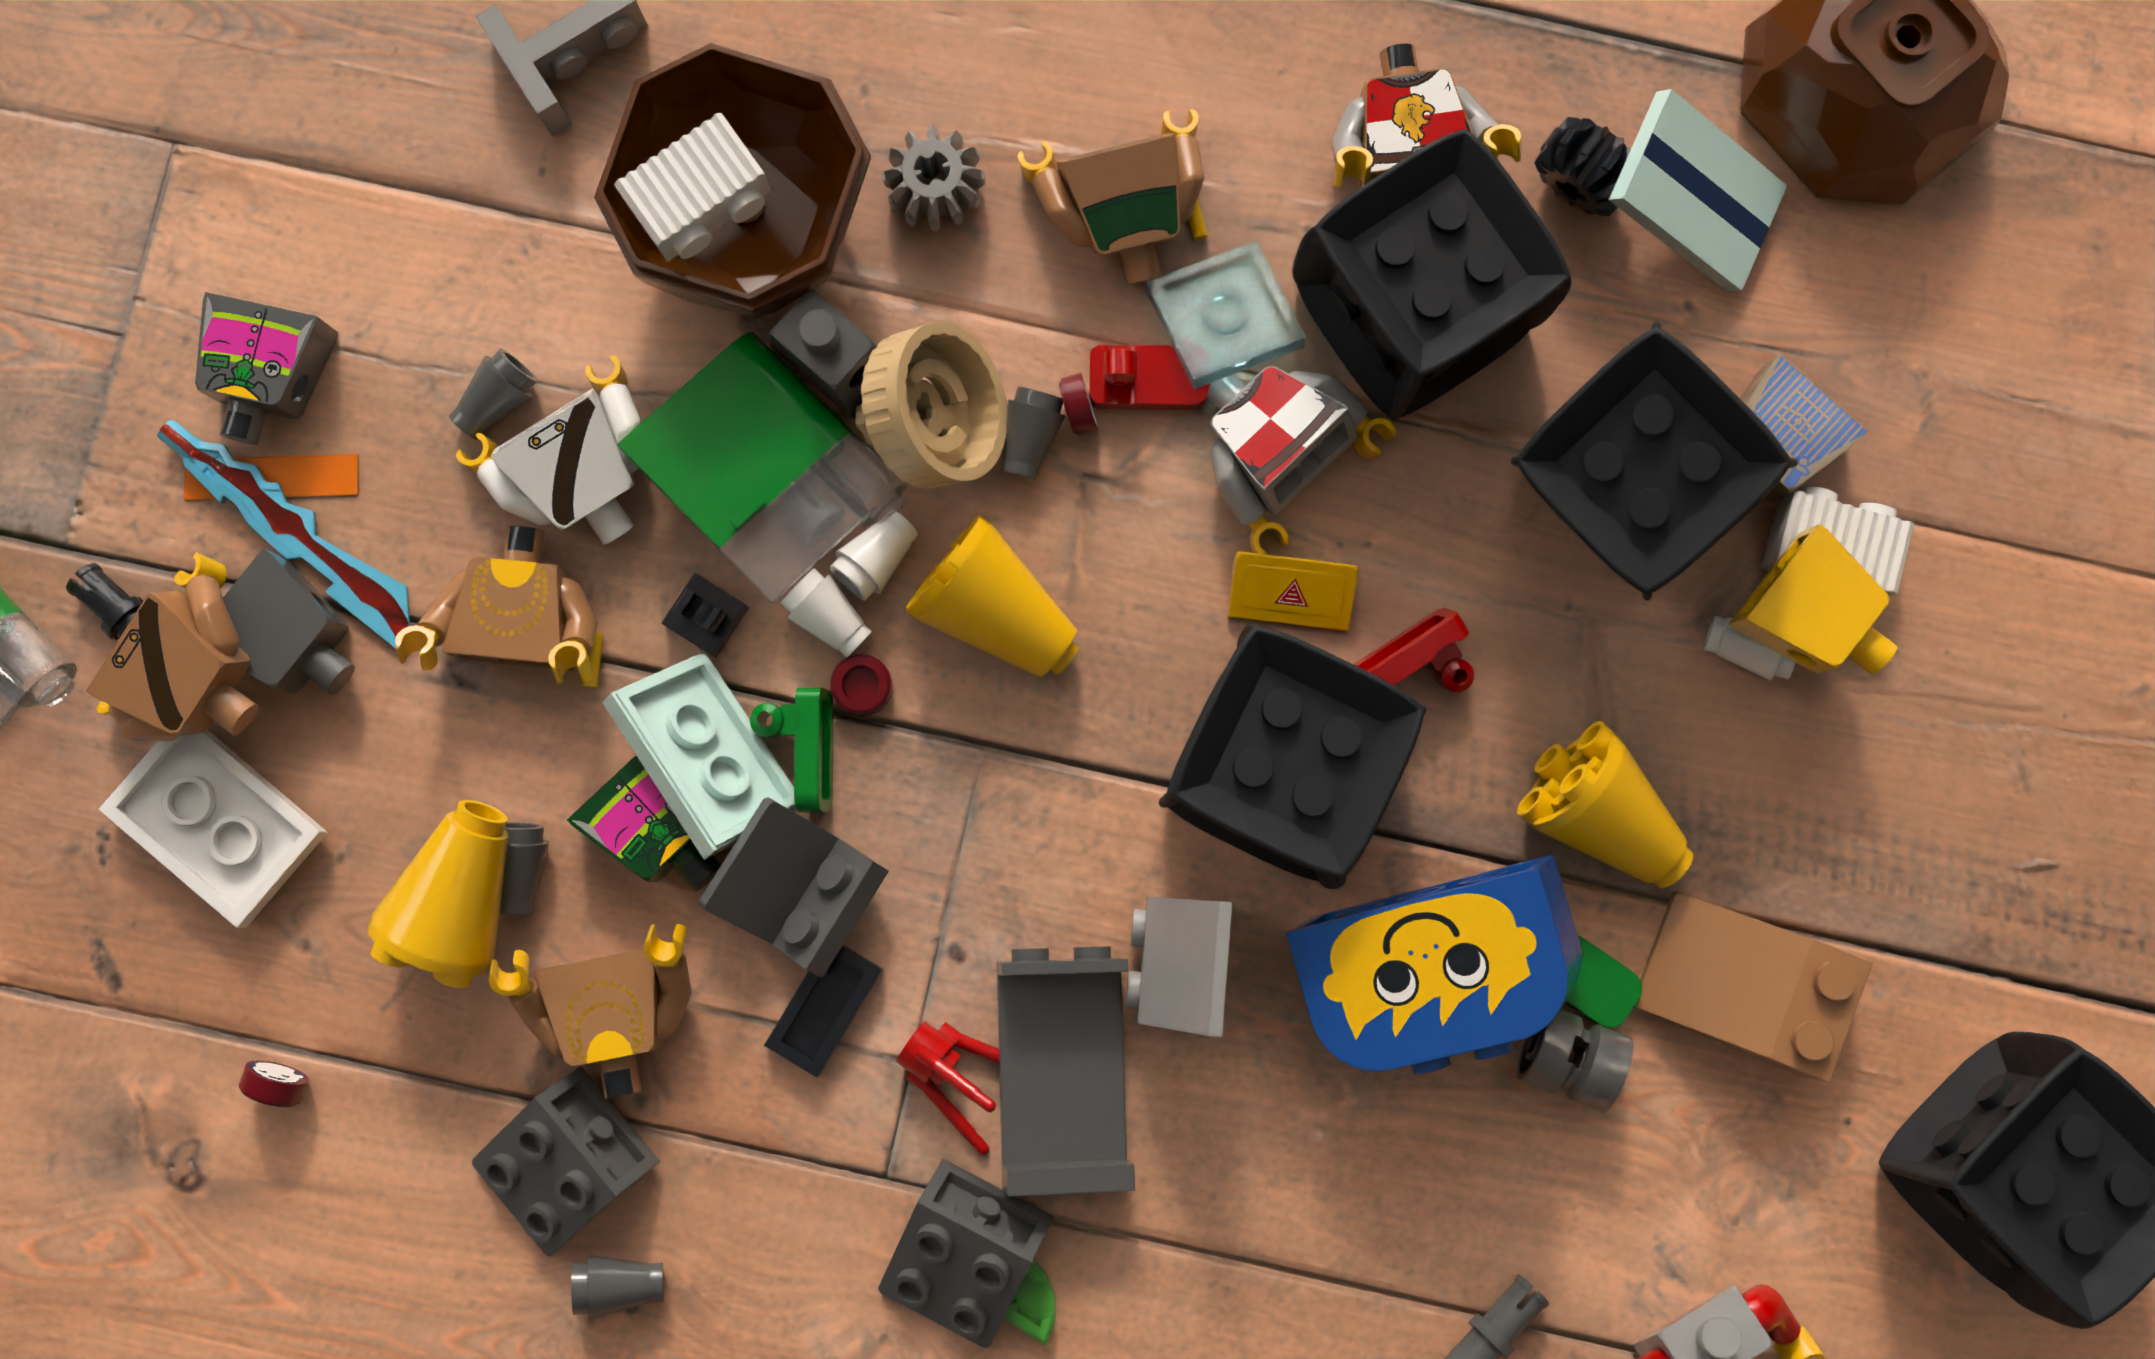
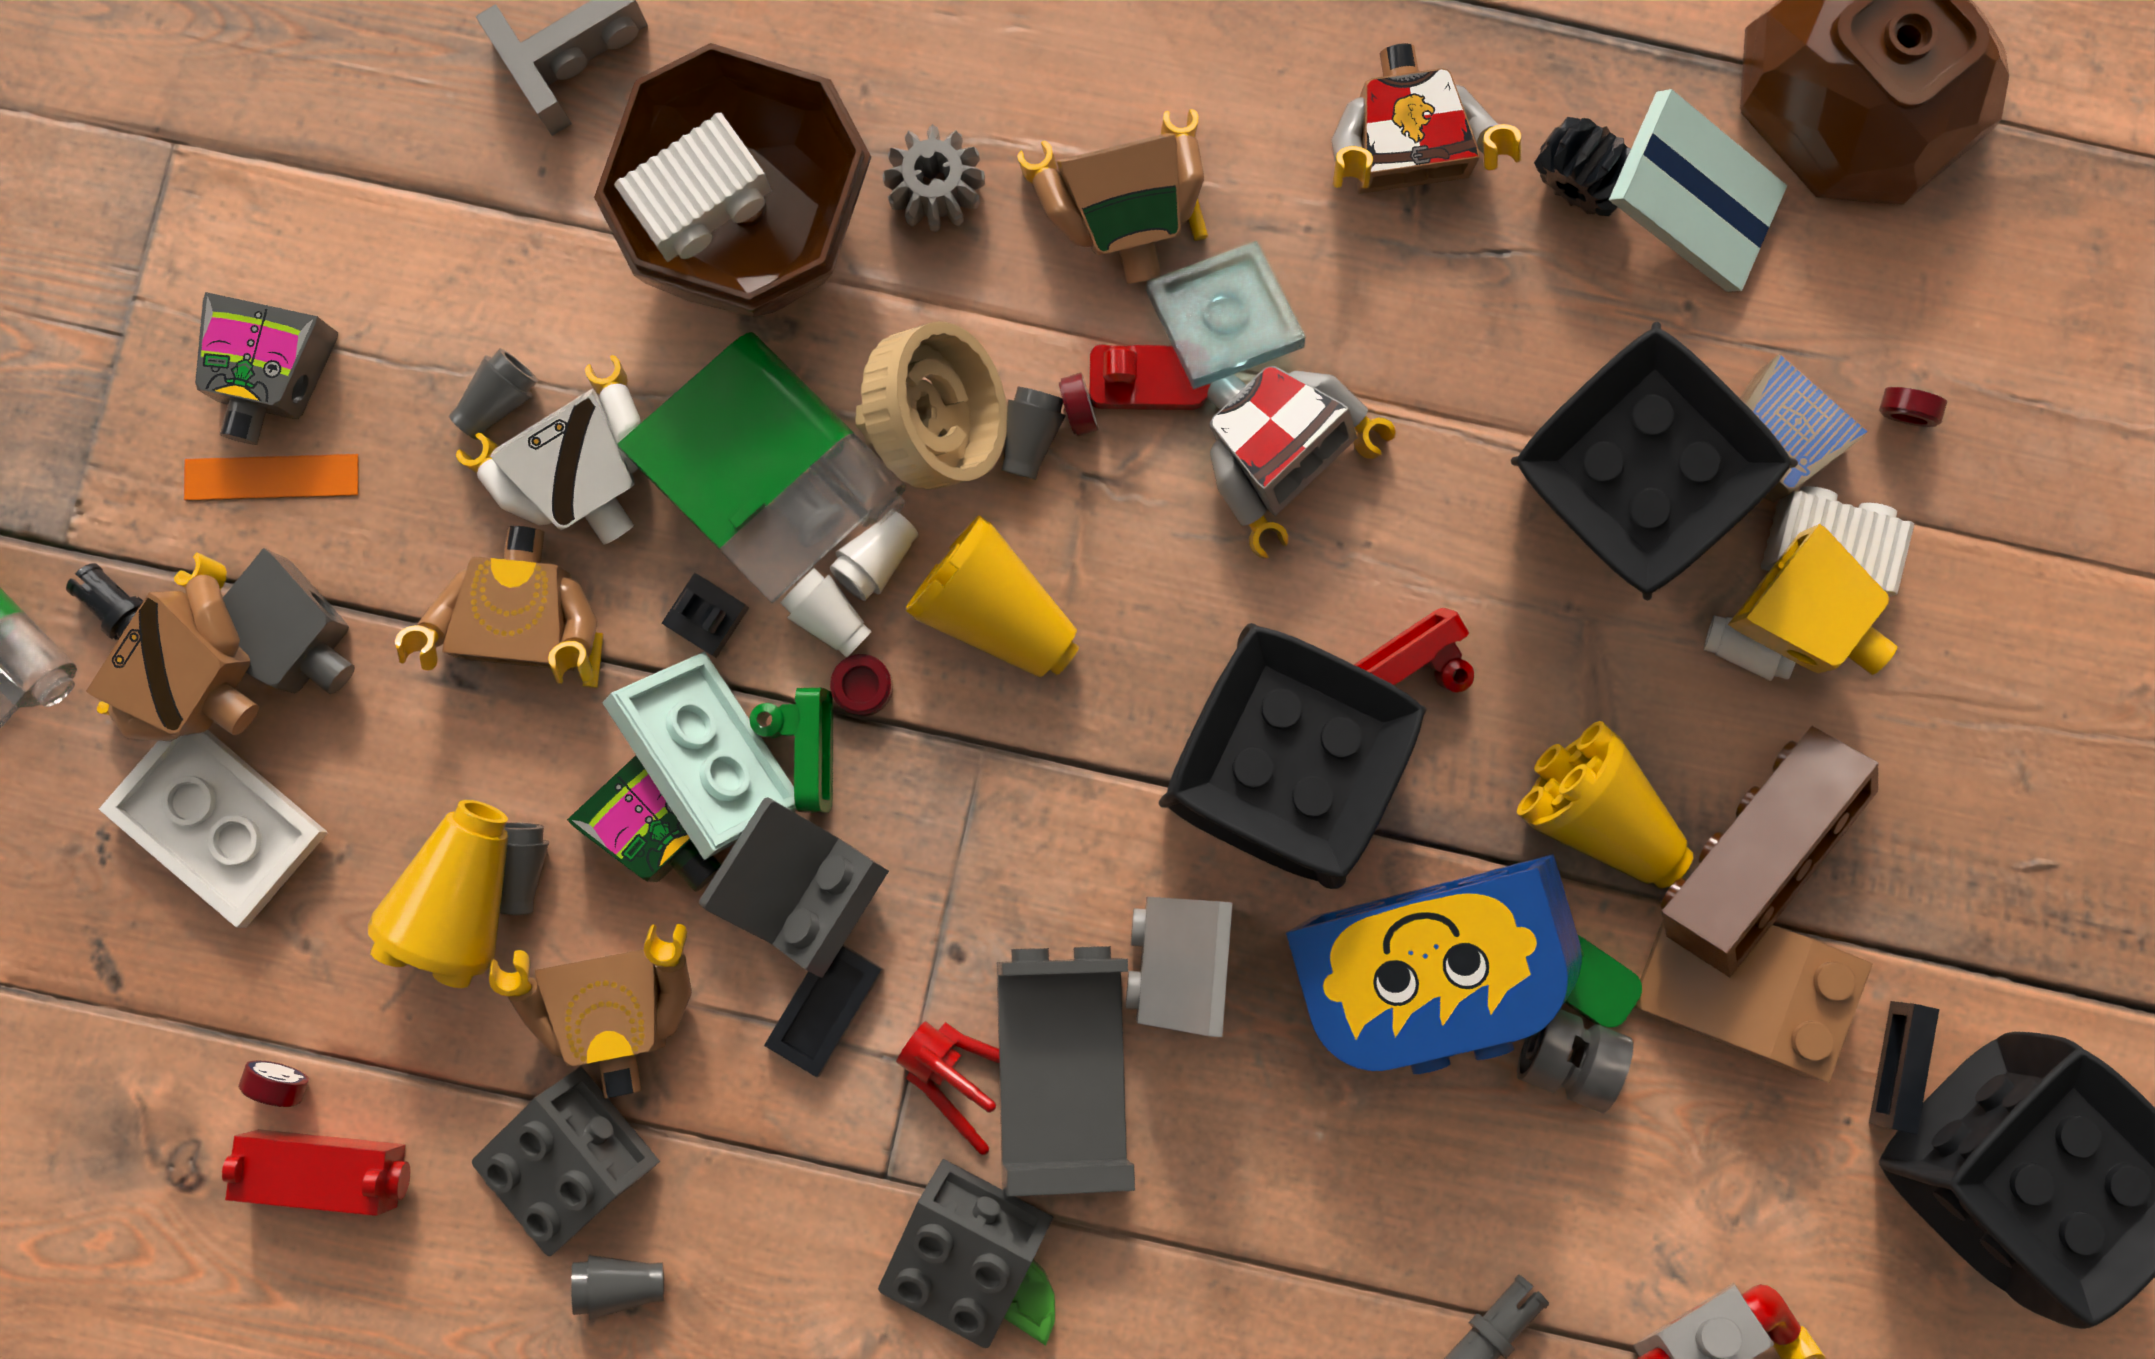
(291, 530): medium azure sword -> none
(316, 1172): none -> red brick
(823, 349): dark grey torso -> none
(1292, 591): yellow slope -> none
(1429, 273): black piece -> none
(1769, 849): none -> brick
(1904, 1066): none -> black tile
(1913, 406): none -> dark red tile

